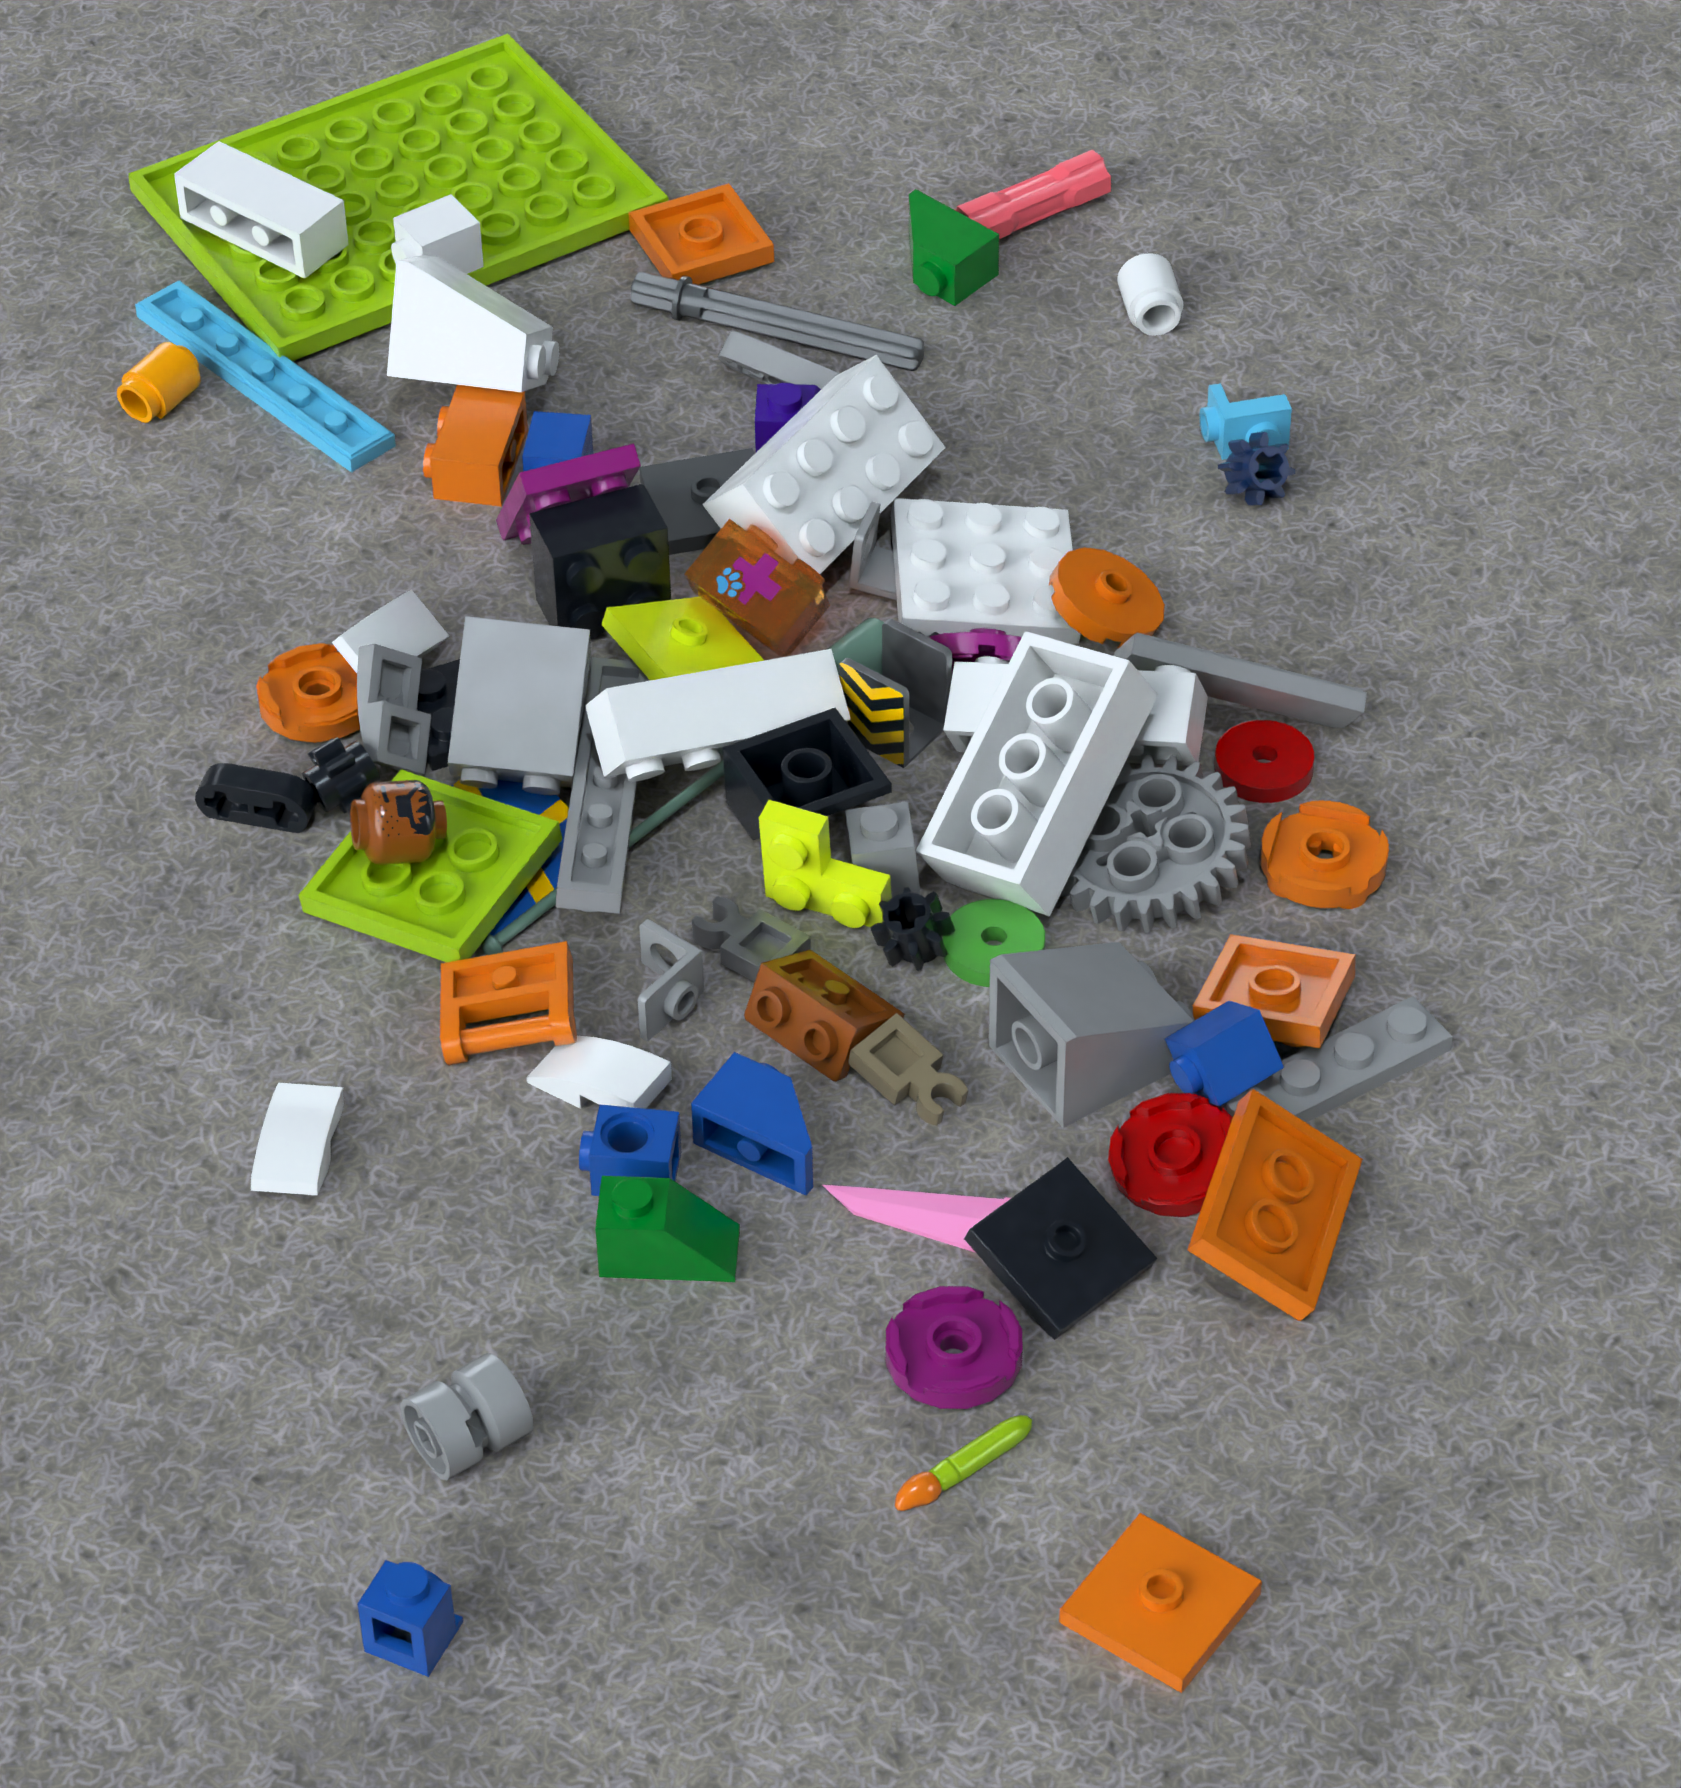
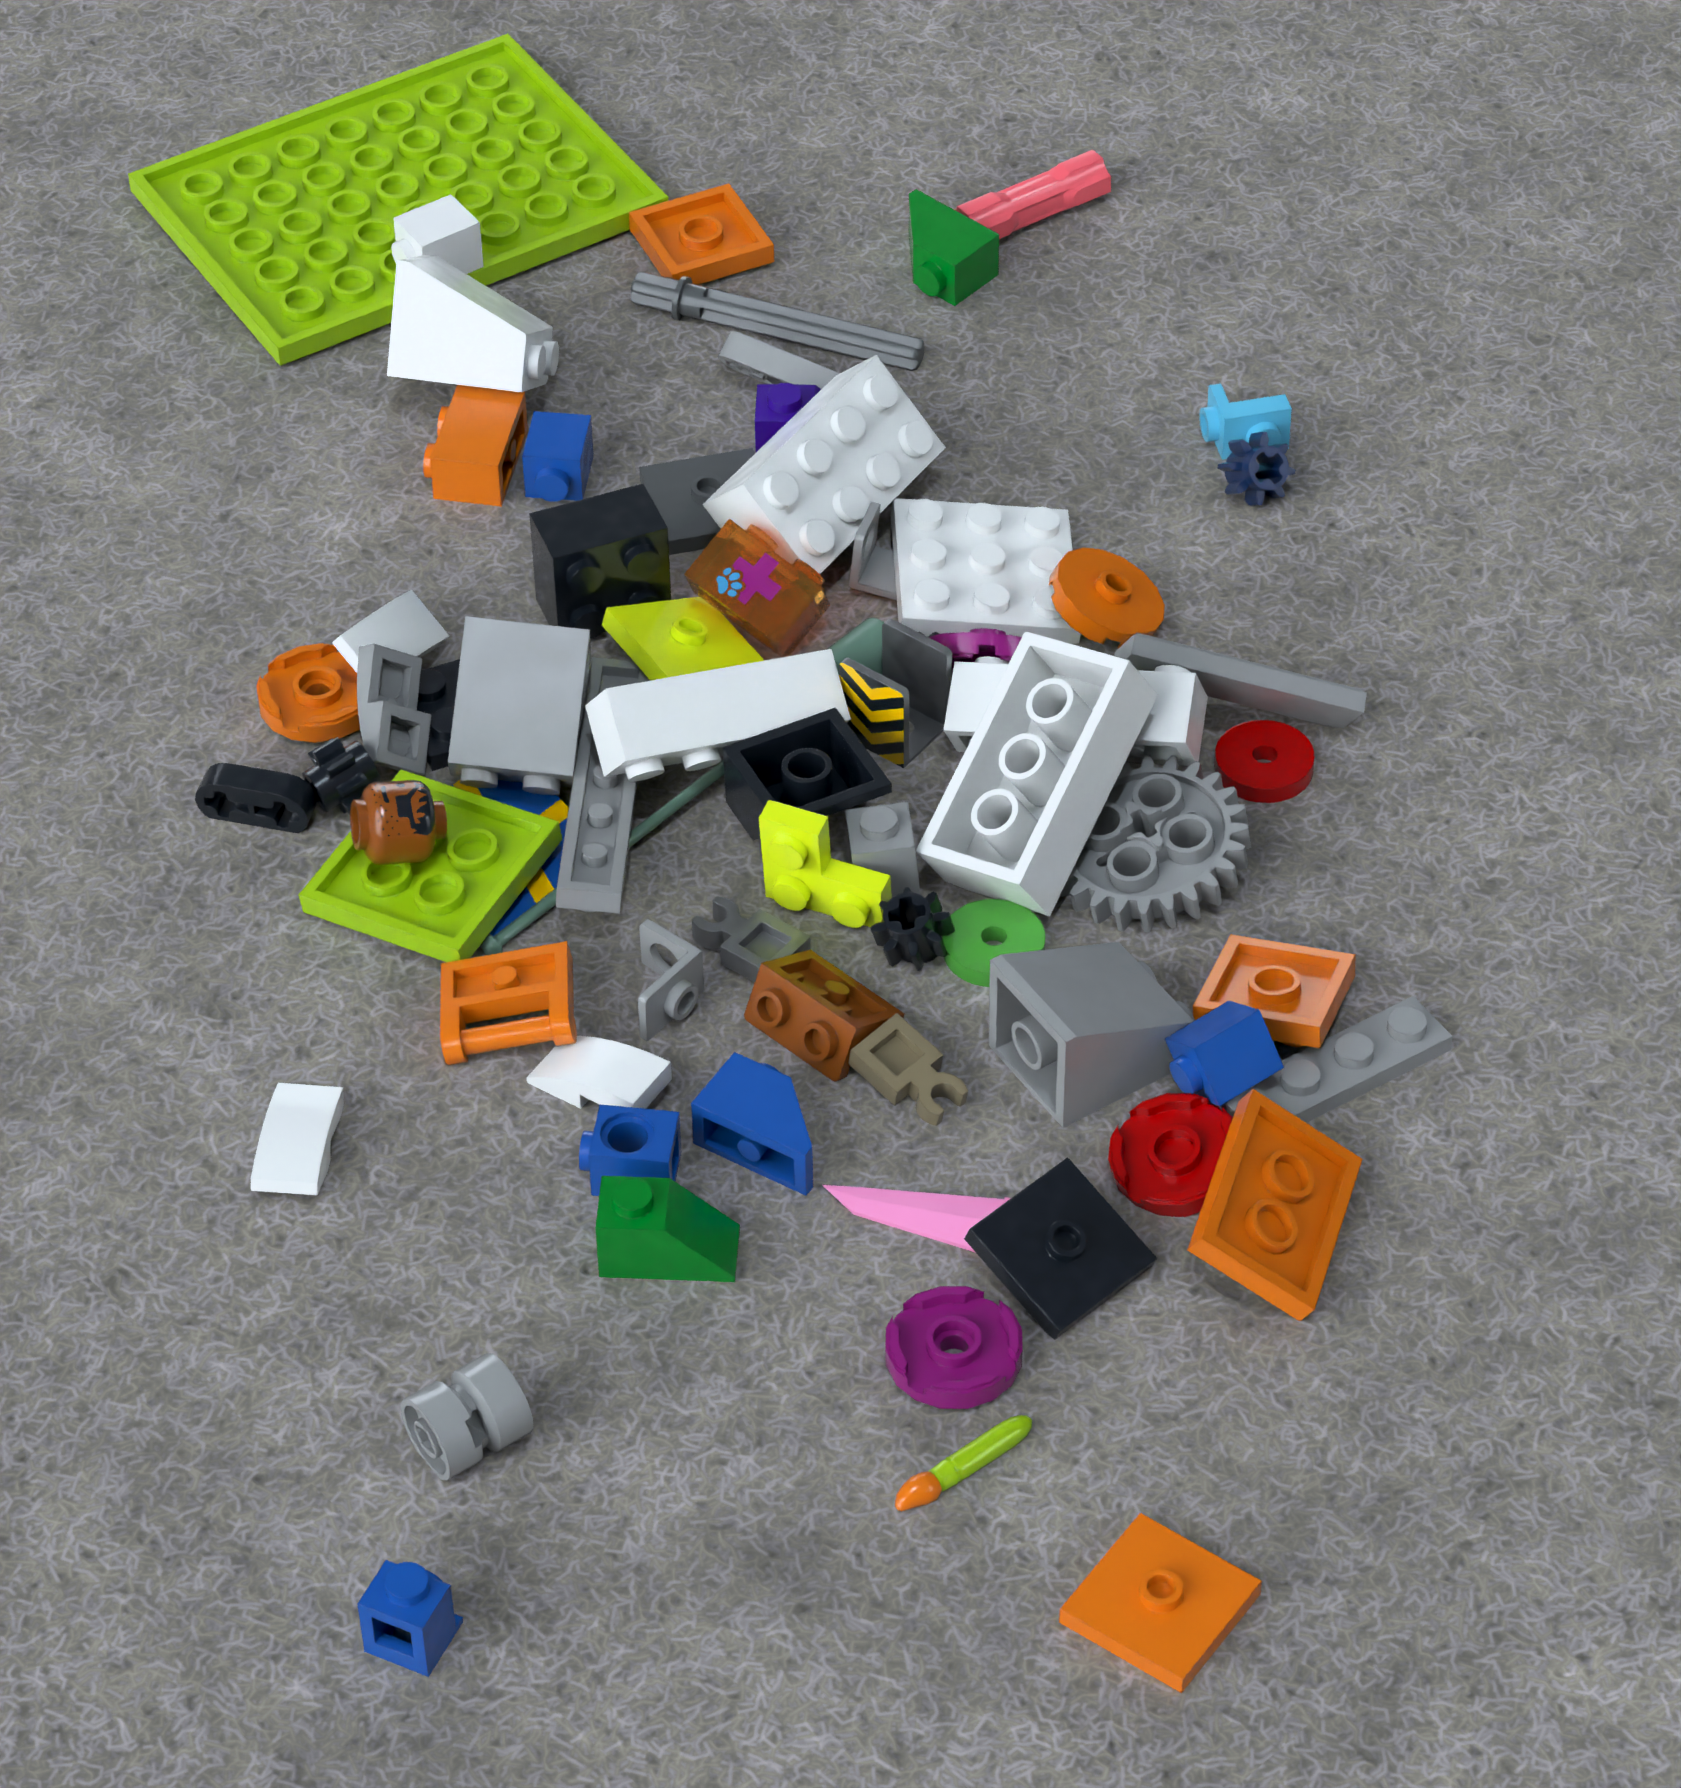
(159, 382): light orange brick -> none
(261, 209): white brick -> none
(265, 378): medium azure tile -> none
(564, 484): magenta plate -> none
(1150, 294): white brick -> none
(1342, 881): orange plate -> none

